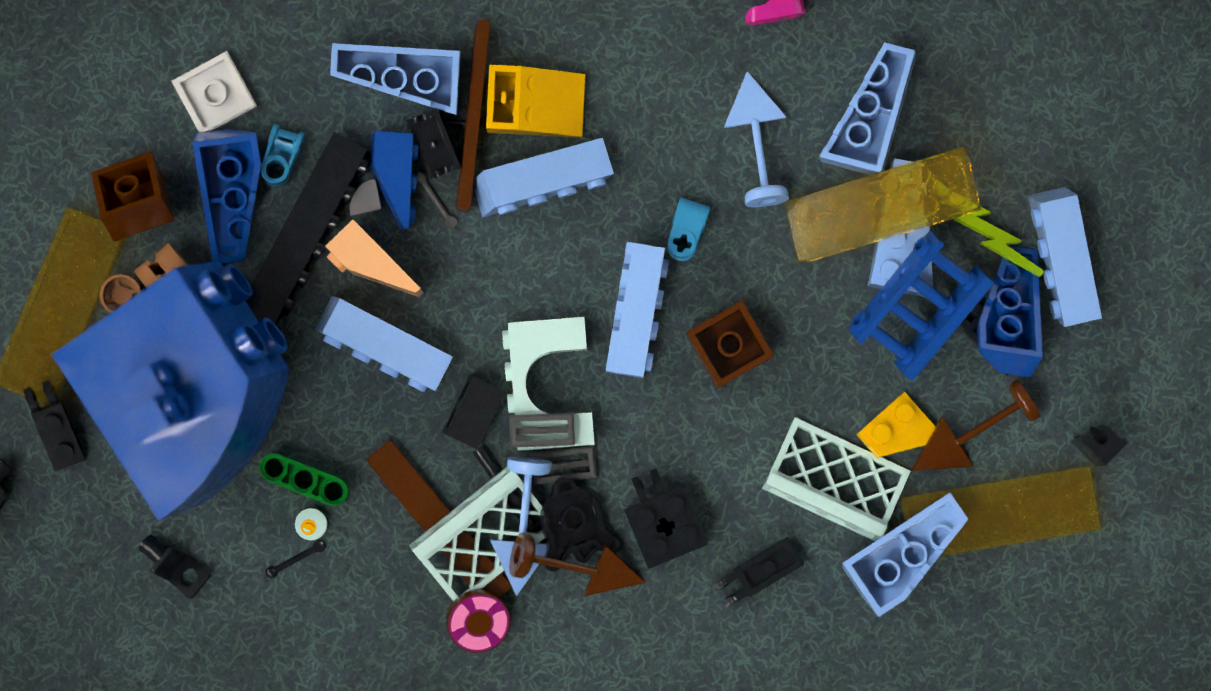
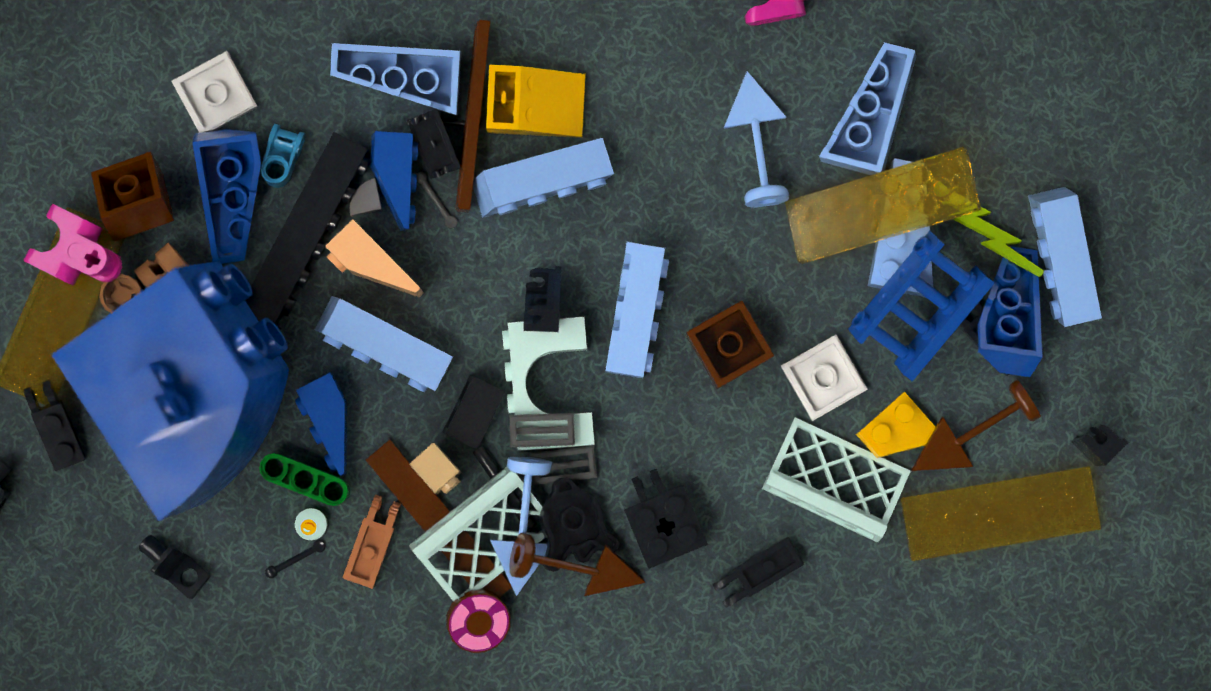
(76, 251): none -> piece
(328, 413): none -> blue slope
(371, 546): none -> nougat hinge
(436, 469): none -> tan brick
(543, 301): none -> black hinge
(687, 224): dark azure piece -> none
(824, 377): none -> white tile
(899, 560): light blue wedge -> none

